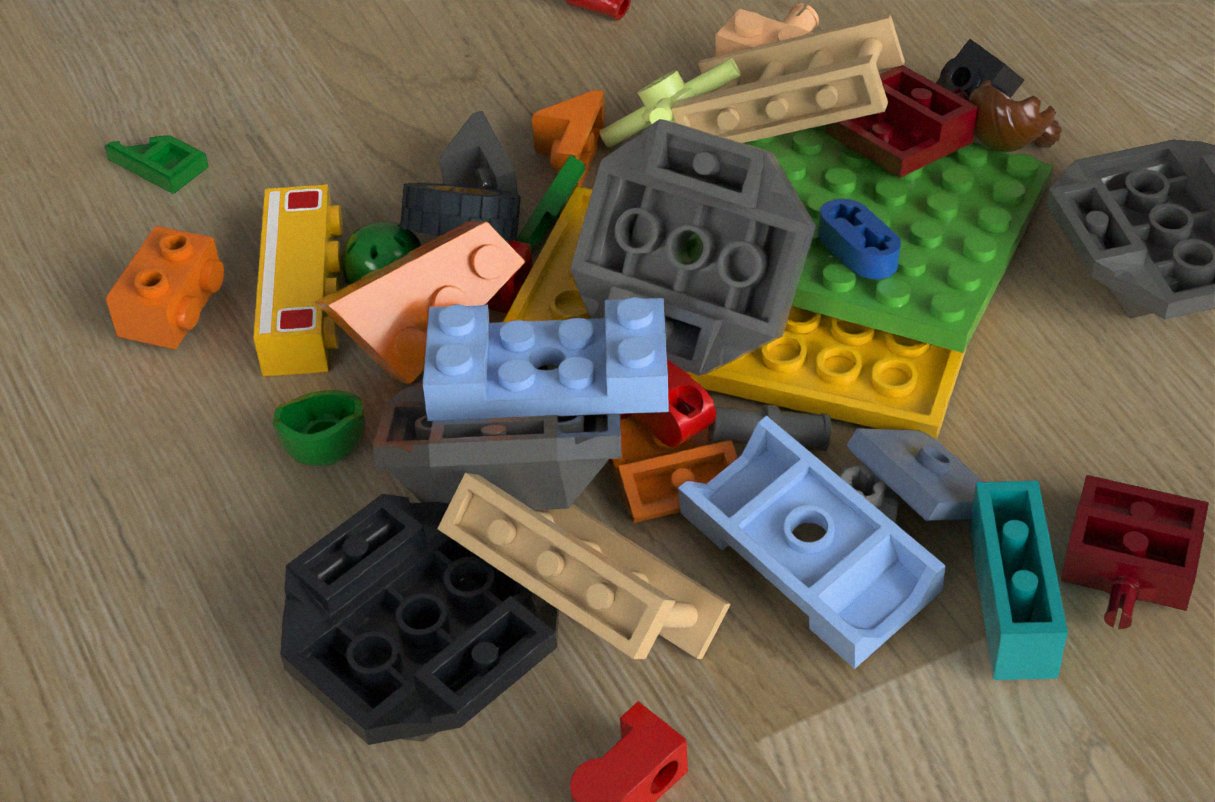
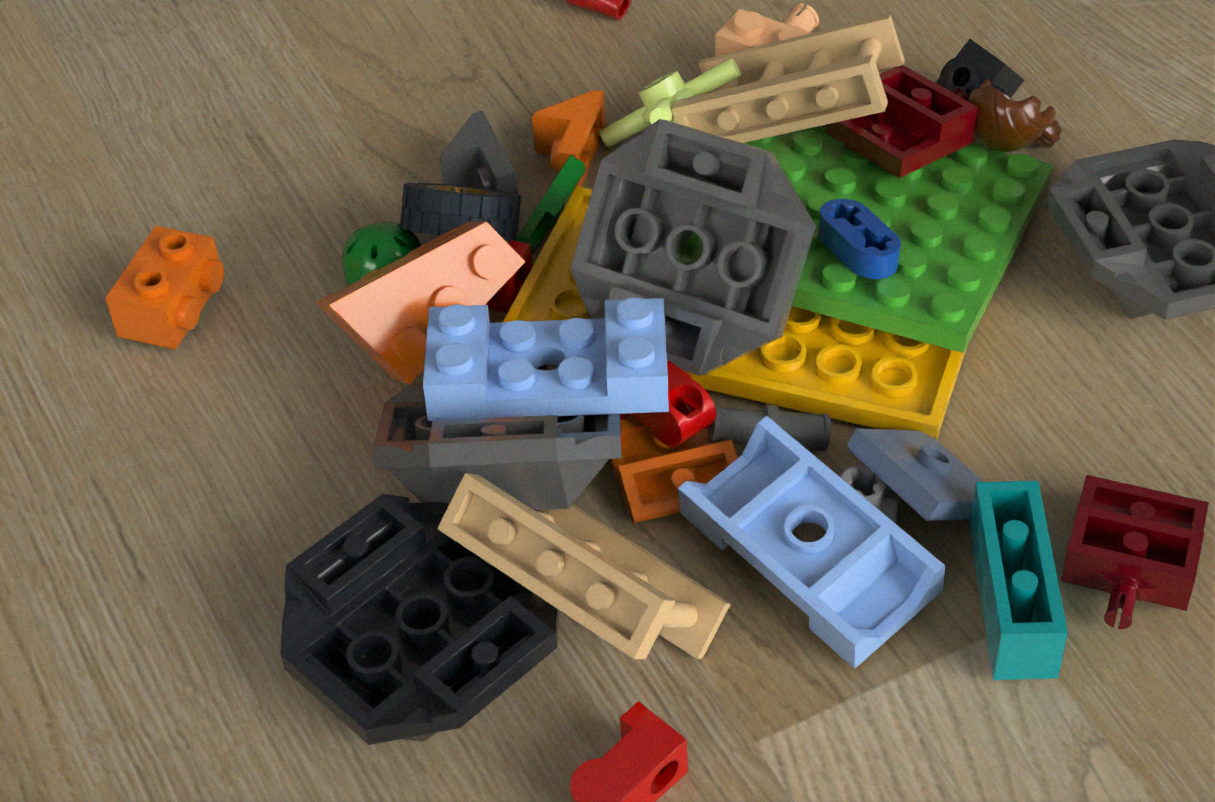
(162, 161): green tile -> none
(293, 273): yellow brick -> none
(332, 434): green helmet -> none

